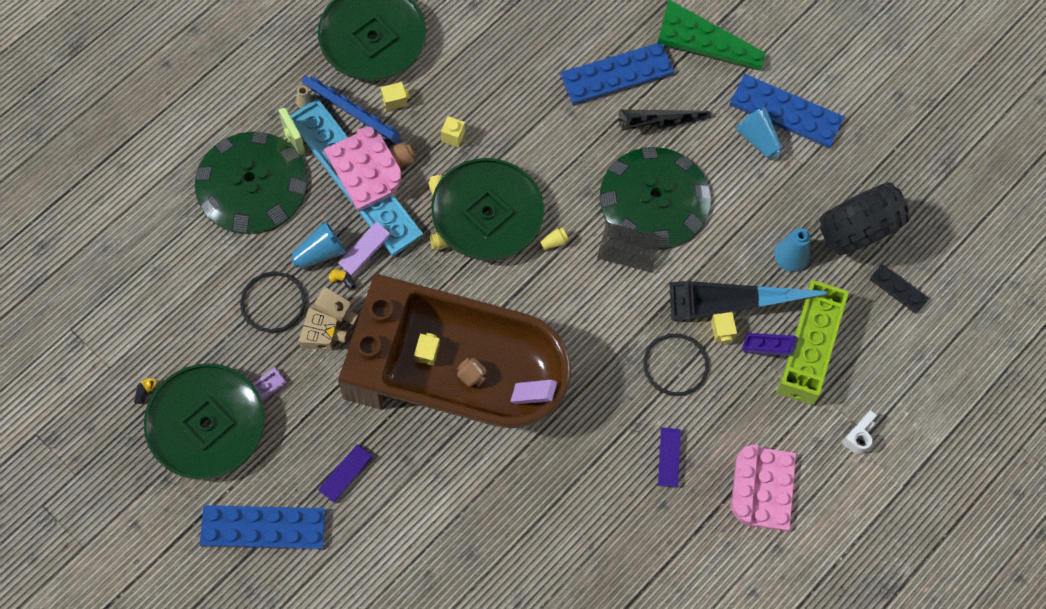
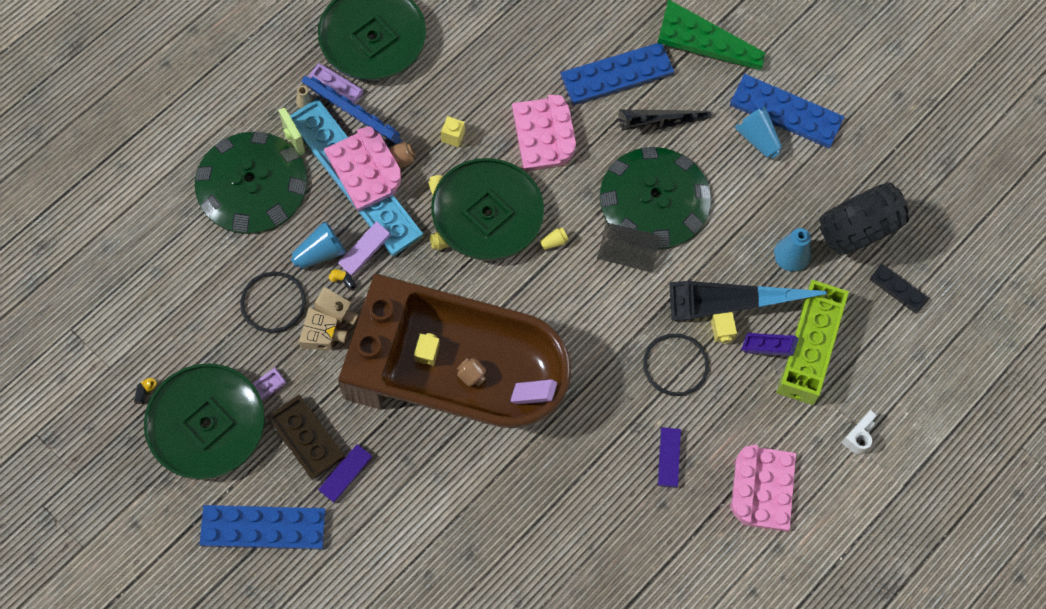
(305, 437): none -> dark brown plate
(336, 82): none -> lavender tile
(394, 96): light yellow brick -> none
(544, 132): none -> bright pink plate

